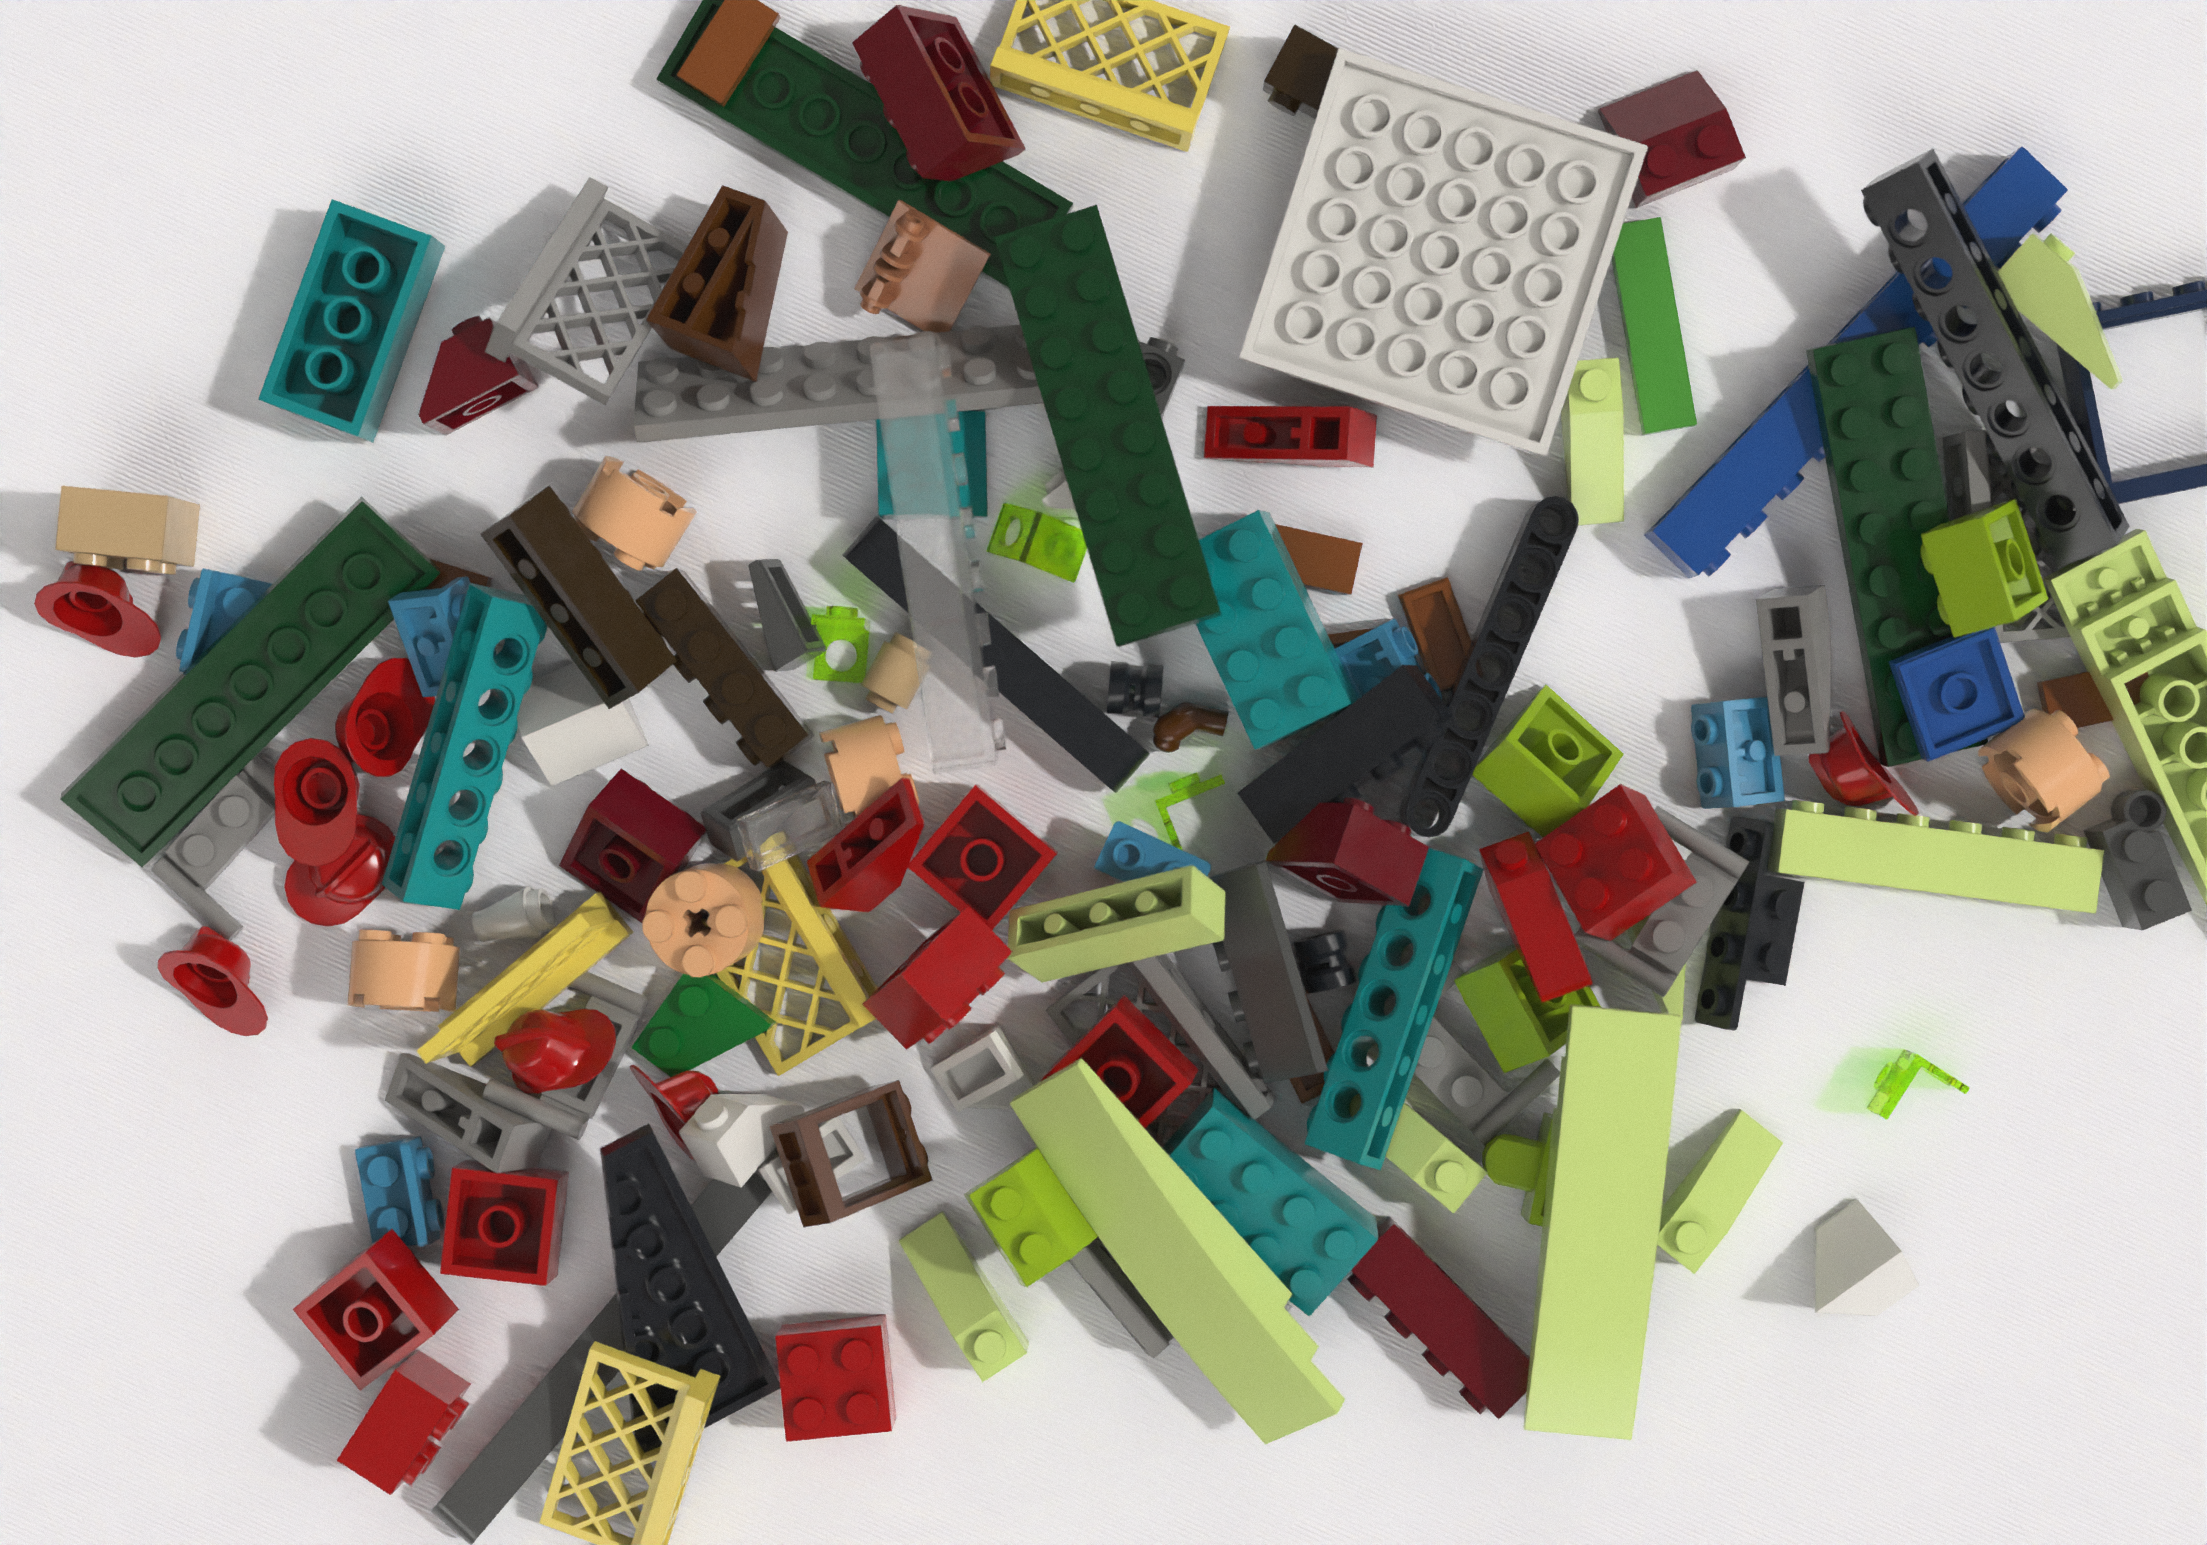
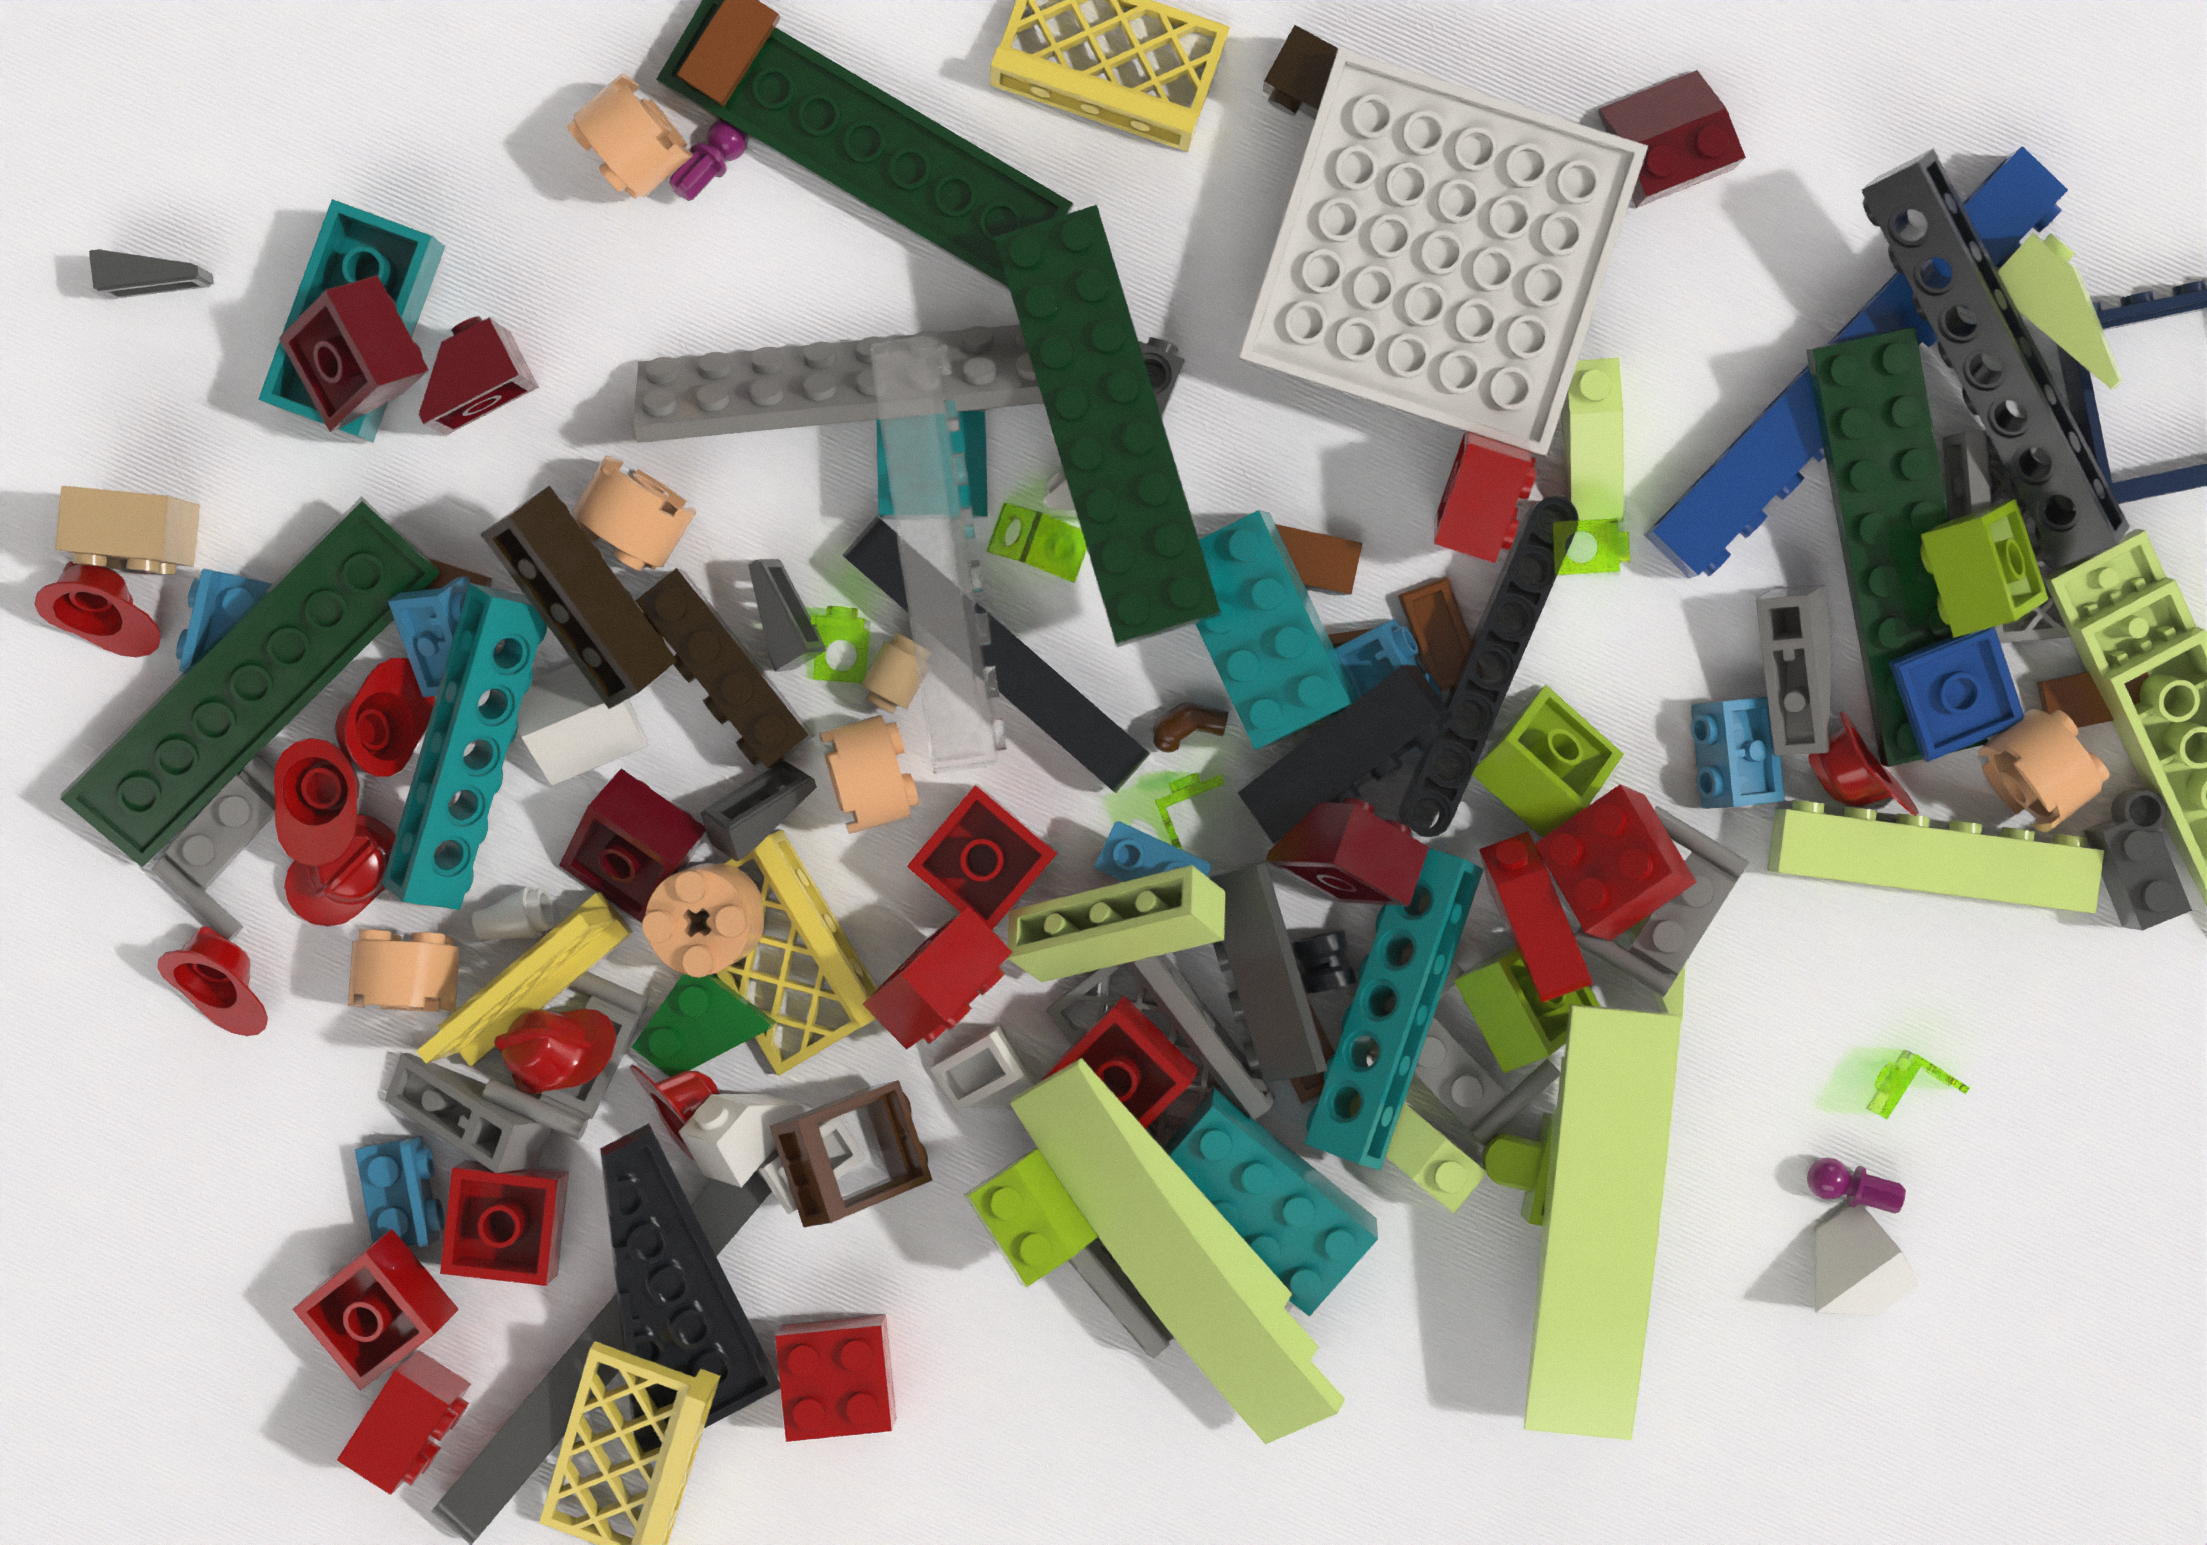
(137, 275): none -> dark grey slope
(353, 351): none -> dark red slope
(548, 280): light grey fence -> none
(631, 137): none -> light nougat brick
(722, 144): none -> magenta axle
(724, 285): reddish brown wedge -> none
(791, 825): clear tile -> none
(870, 853): red slope -> none
(920, 271): nougat hinge -> none
(936, 93): dark red slope -> none
(964, 1297): yellowish green slope -> none
(1147, 689): black wheel -> none
(1291, 435): red slope -> none
(1444, 1318): dark red brick -> none
(1481, 497): none -> red brick
(1612, 547): none -> clear neon green bracket
(1652, 328): bright green tile -> none
(1716, 1191): yellowish green slope -> none
(1751, 931): black bracket -> none
(1831, 1179): none -> magenta axle

